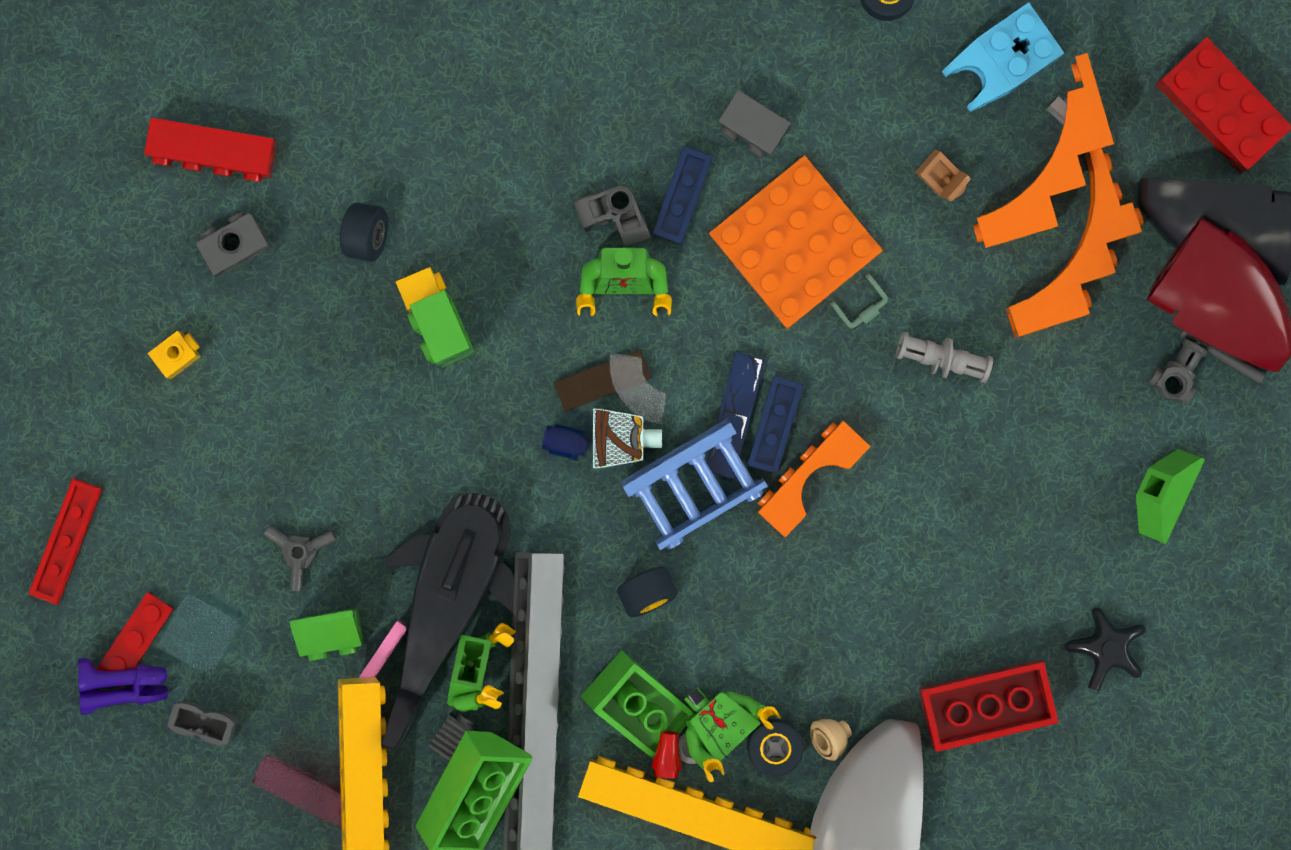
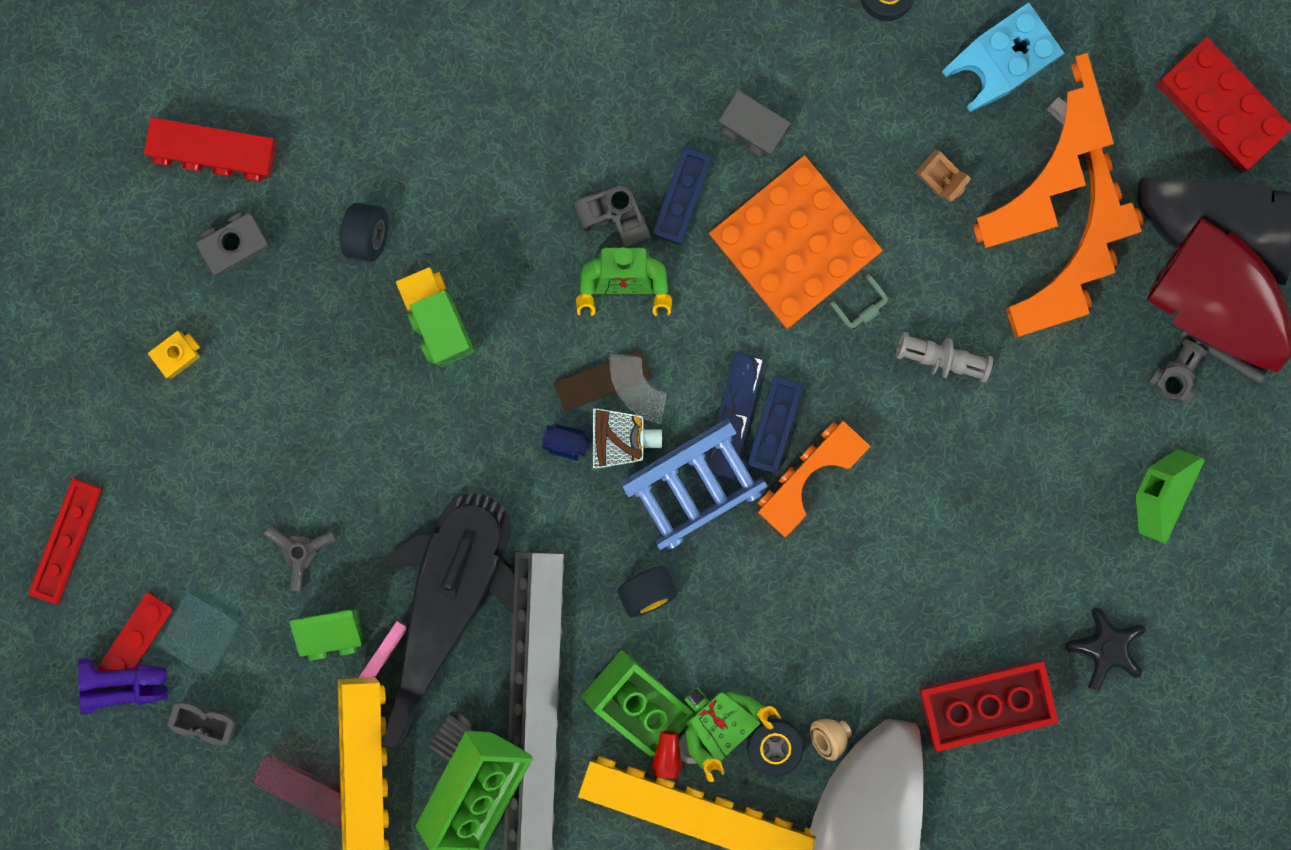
(470, 670): bright green torso -> none

